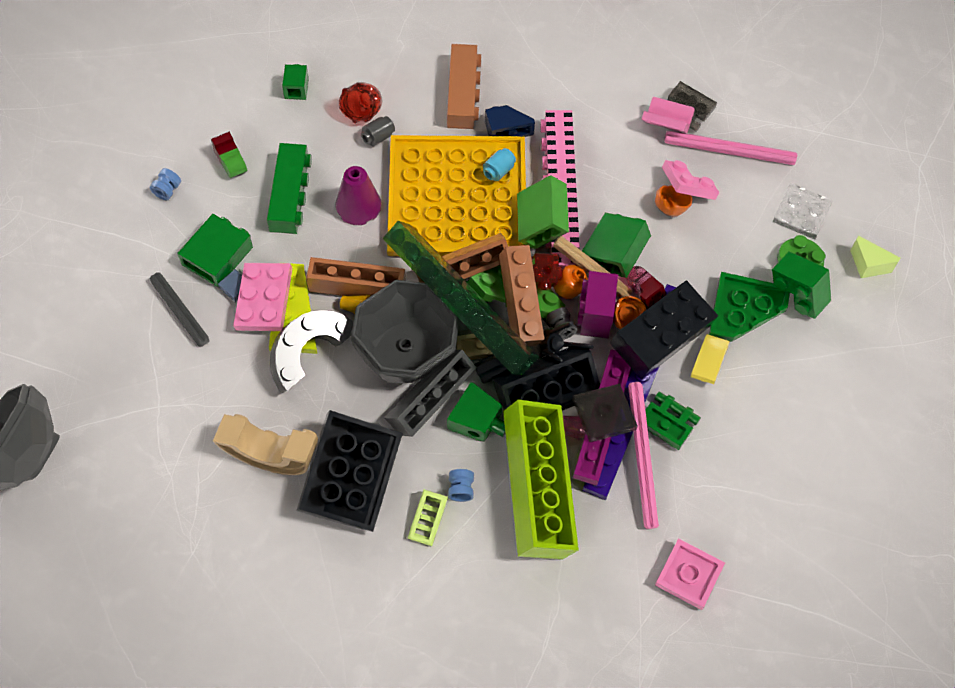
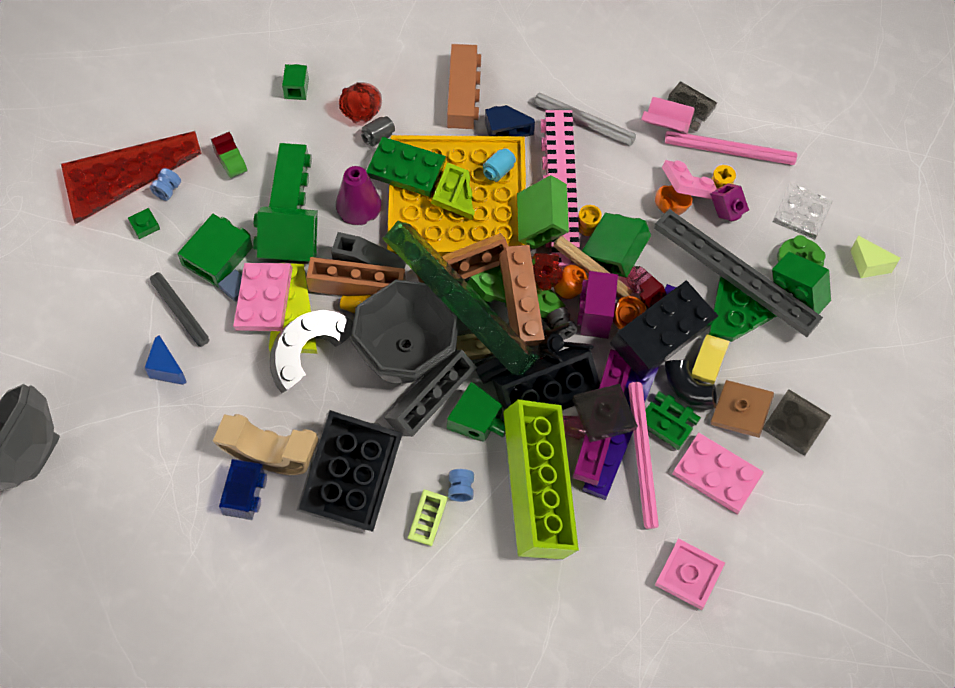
(110, 176): none -> clear red wing
(143, 223): none -> green plate
(162, 364): none -> blue slope
(242, 489): none -> clear blue brick
(286, 233): none -> green brick
(359, 250): none -> dark grey slope
(406, 166): none -> green plate
(454, 191): none -> lime wing
(587, 119): none -> light grey axle
(588, 219): none -> yellow wheel
(687, 388): none -> black cylinder
(718, 473): none -> bright pink plate
(723, 175): none -> yellow wheel
(729, 202): none -> magenta brick
(738, 273): none -> dark grey plate
(742, 408): none -> medium nougat plate
(796, 422): none -> clear smoke plate

